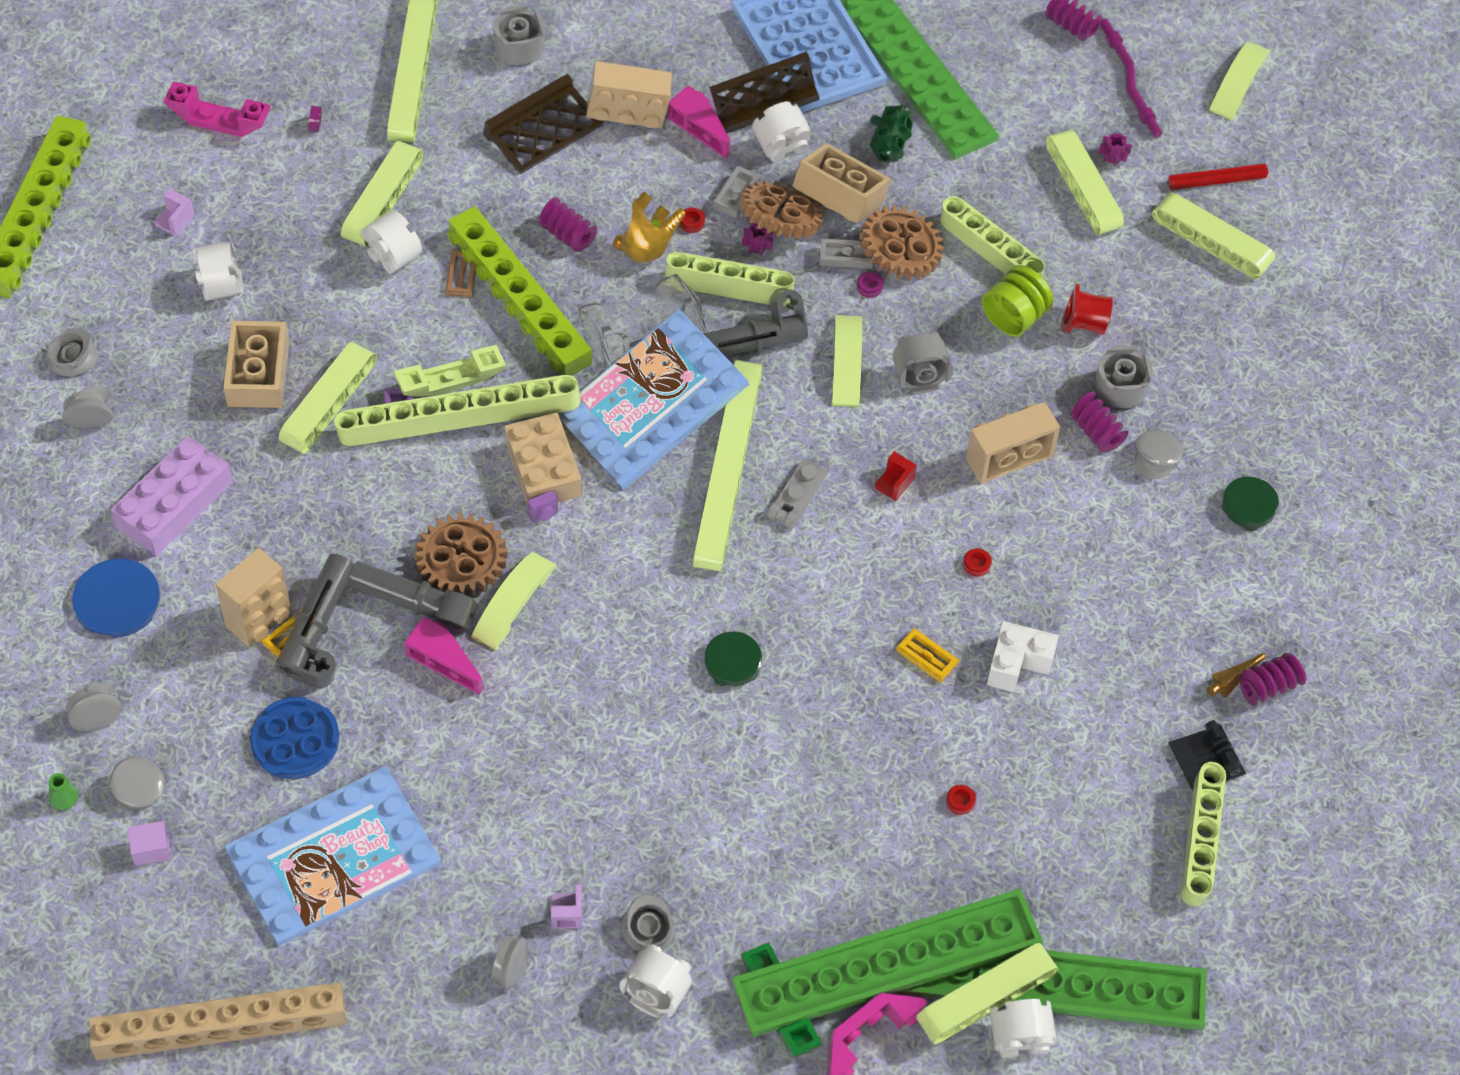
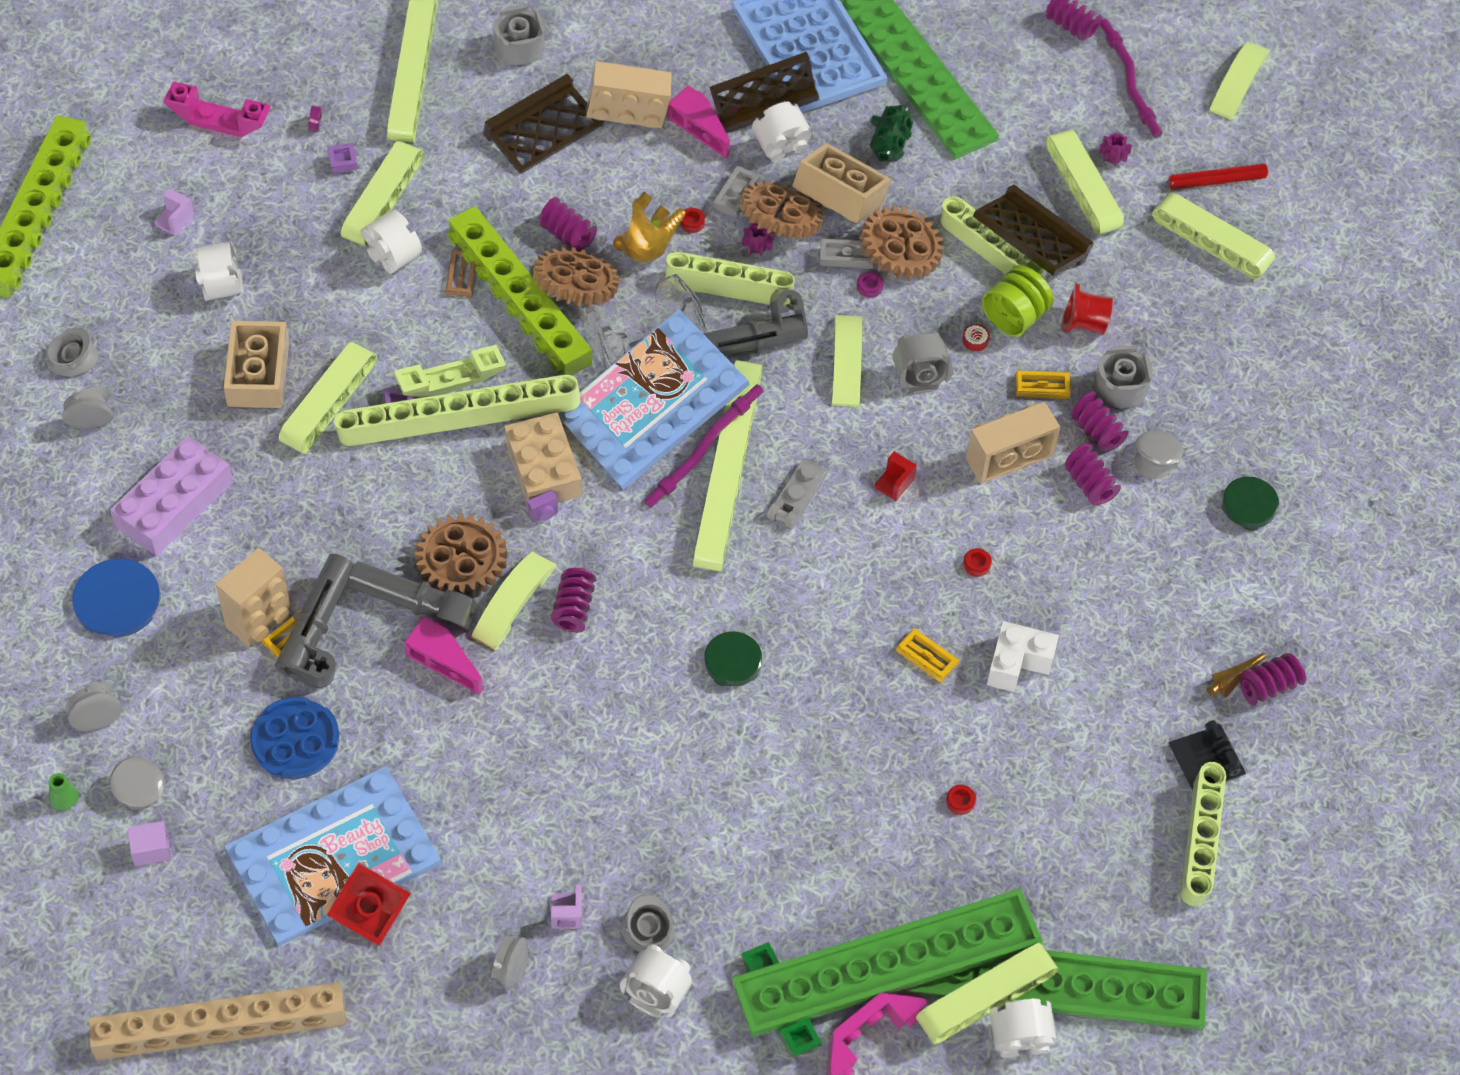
(342, 158): none -> medium lavender plate
(368, 904): none -> red slope
(573, 599): none -> magenta piece
(576, 276): none -> medium nougat gear
(668, 484): none -> magenta bar
(975, 337): none -> tile
(1034, 218): none -> dark brown fence
(1042, 389): none -> yellow tile
(1091, 475): none -> magenta piece

